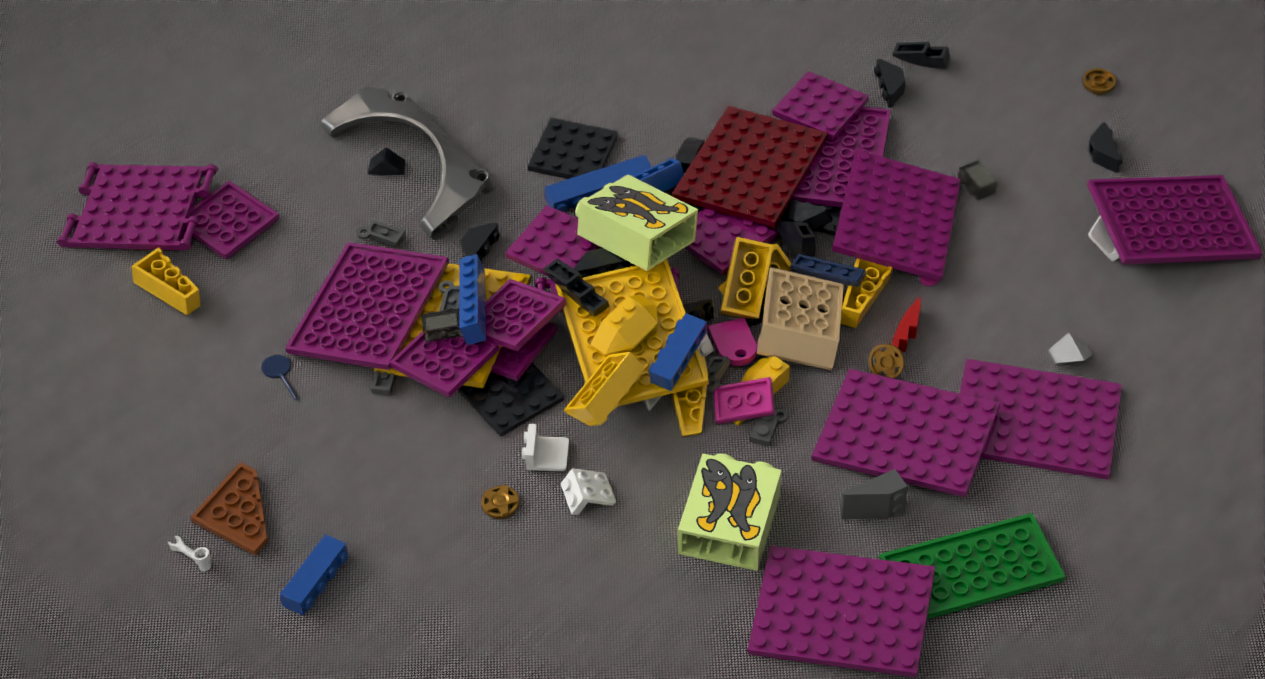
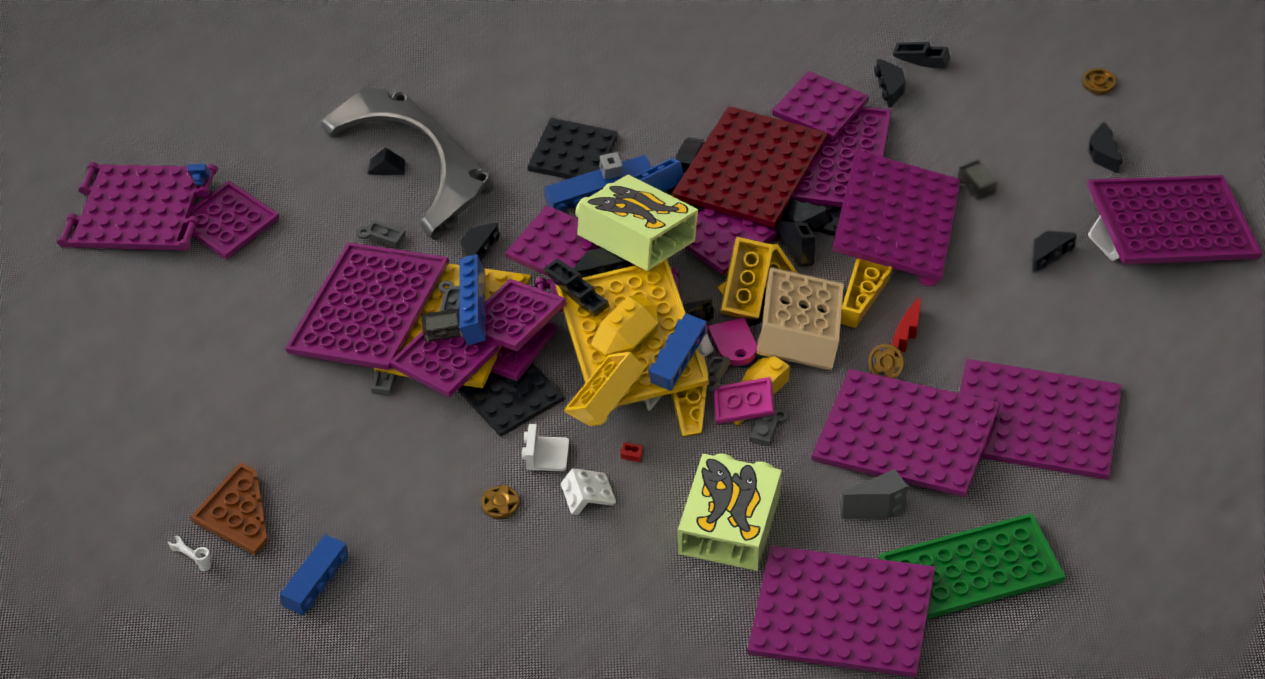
(165, 281): yellow wedge -> none
(198, 172): none -> blue tile
(277, 366): dark blue piece -> none
(610, 165): none -> light grey piece
(631, 452): none -> red piece
(828, 270): dark blue tile -> none
(1051, 247): none -> black slope
(1069, 350): light grey slope -> none

